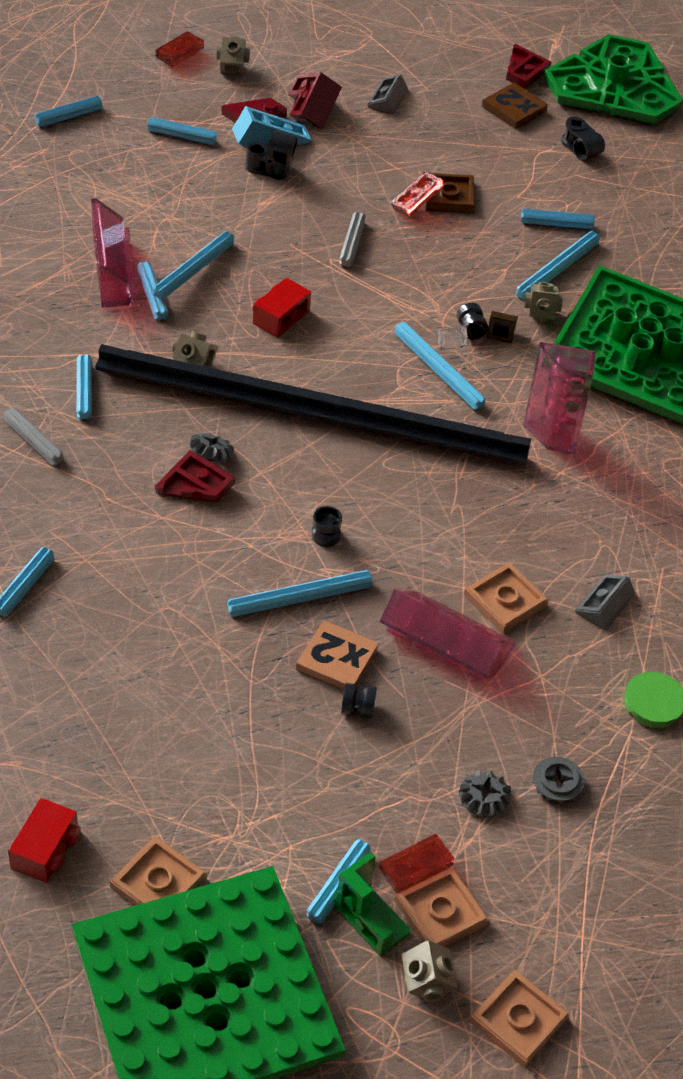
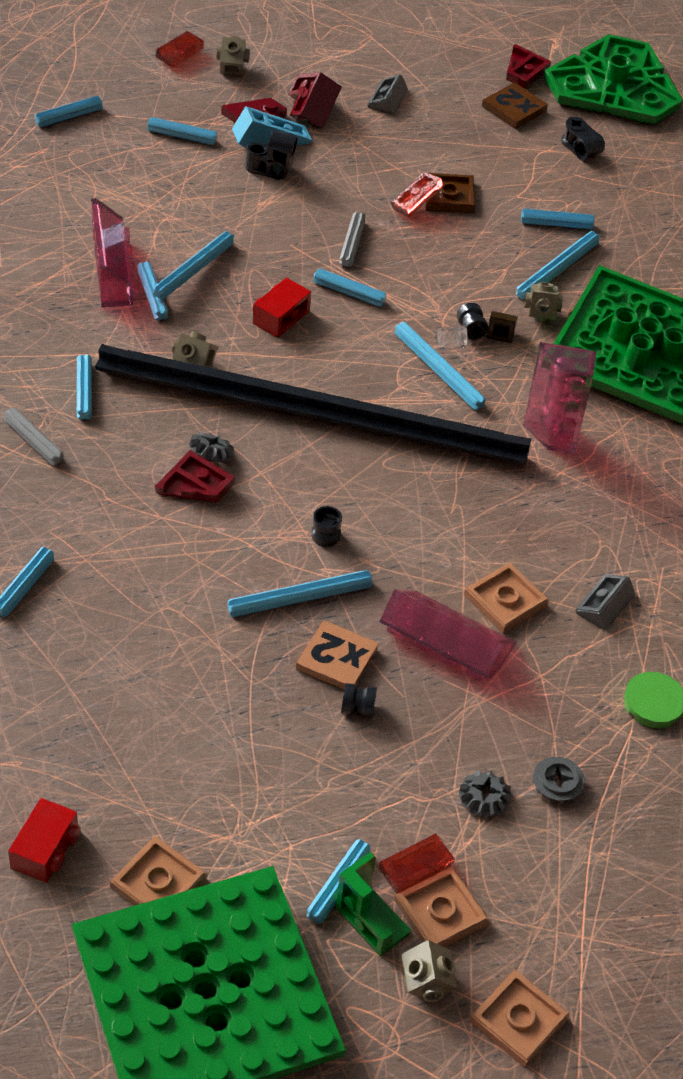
(349, 287): none -> medium azure axle

